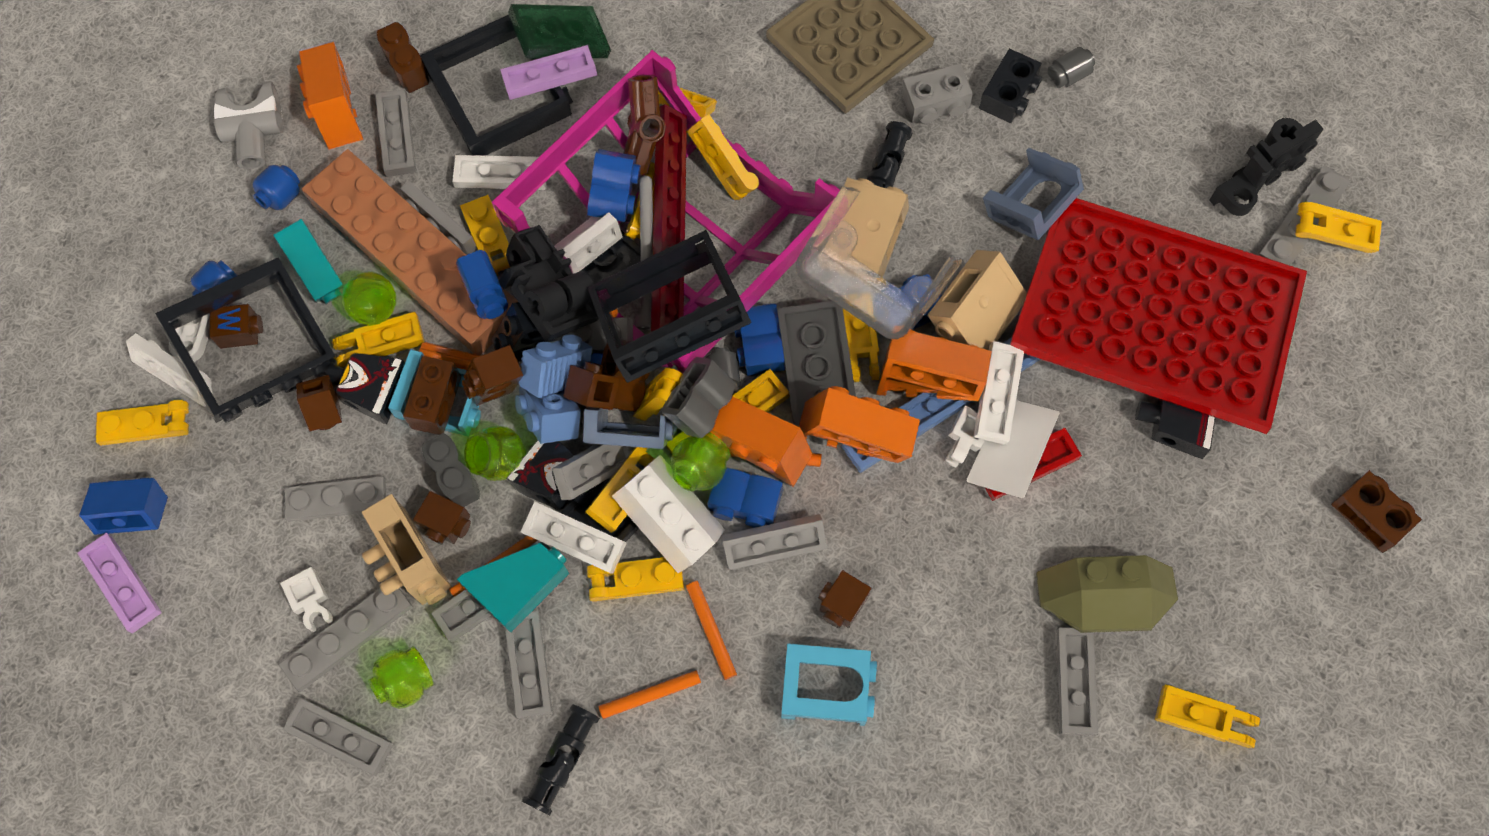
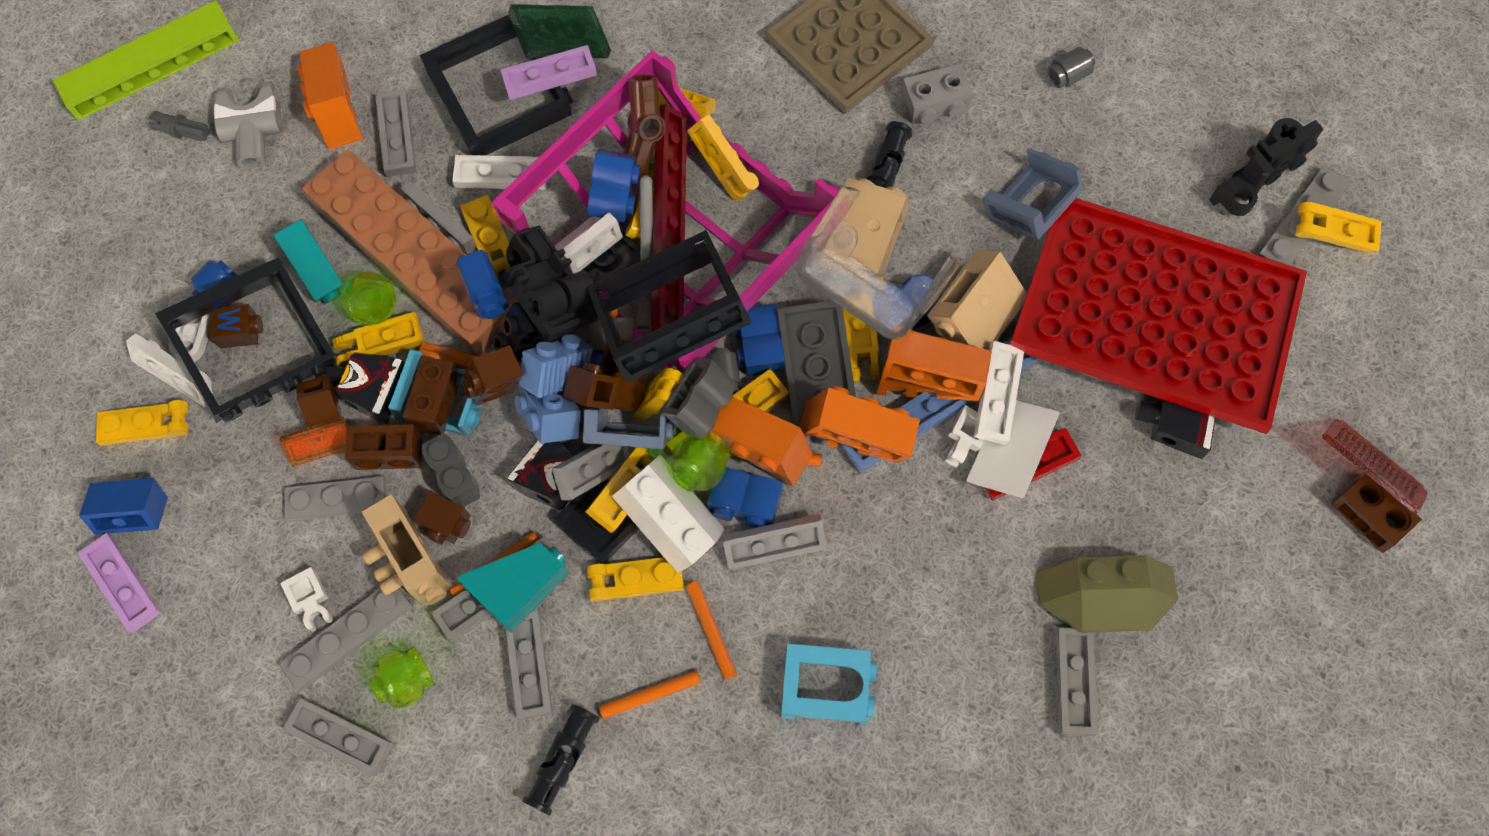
(145, 60): none -> lime brick
(179, 126): none -> dark grey axle
(276, 187): blue head -> none
(315, 441): none -> clear orange tile
(384, 447): none -> reddish brown brick
(402, 57): reddish brown brick -> none
(494, 452): clear neon green piece -> none
(573, 537): white plate -> none
(843, 599): reddish brown brick -> none
(1009, 86): black brick -> none
(1203, 716): yellow hinge -> none
(1376, 464): none -> clear red window

